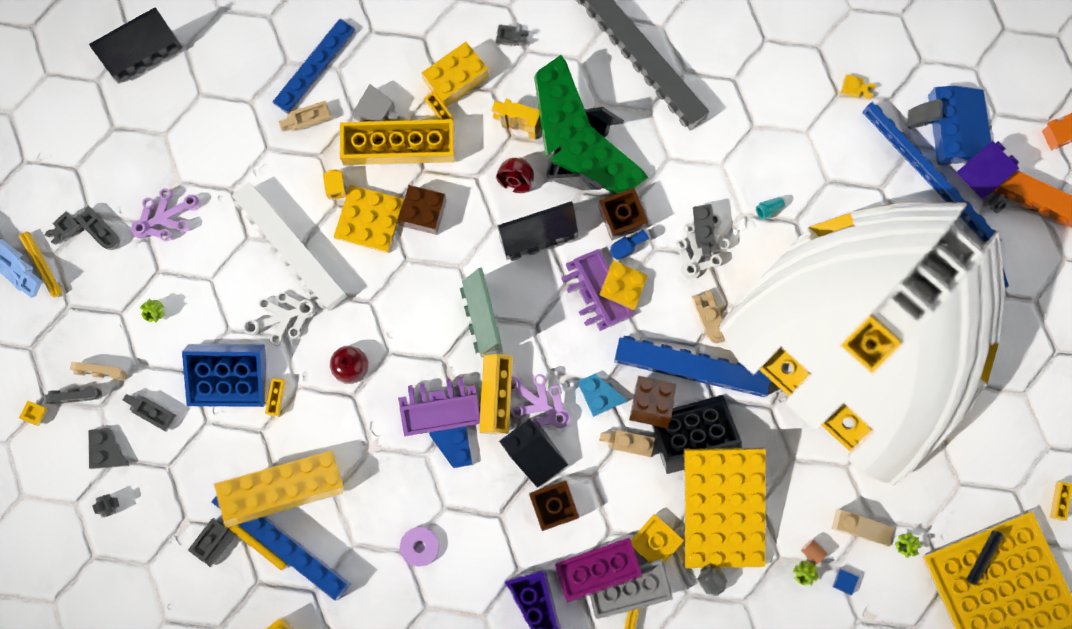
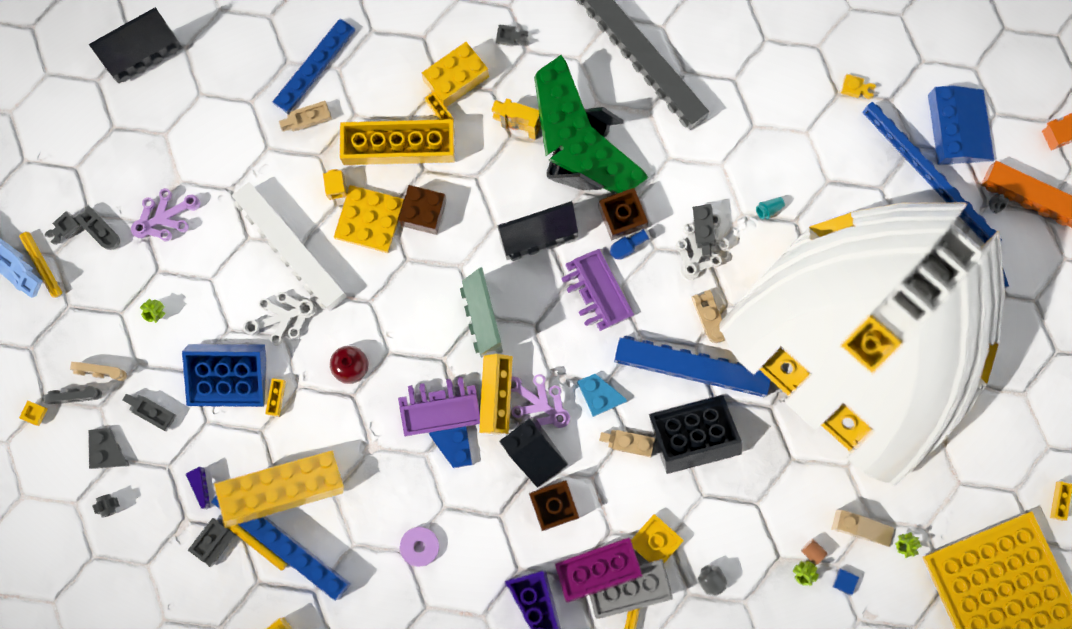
(198, 483): none -> dark purple slope
(375, 107): light grey torso -> none
(515, 174): dark red cylinder -> none
(623, 285): yellow plate -> none
(652, 402): reddish brown brick -> none
(725, 507): yellow plate -> none
(924, 113): dark grey slope -> none
(984, 557): black axle -> none
(988, 169): dark purple panel -> none

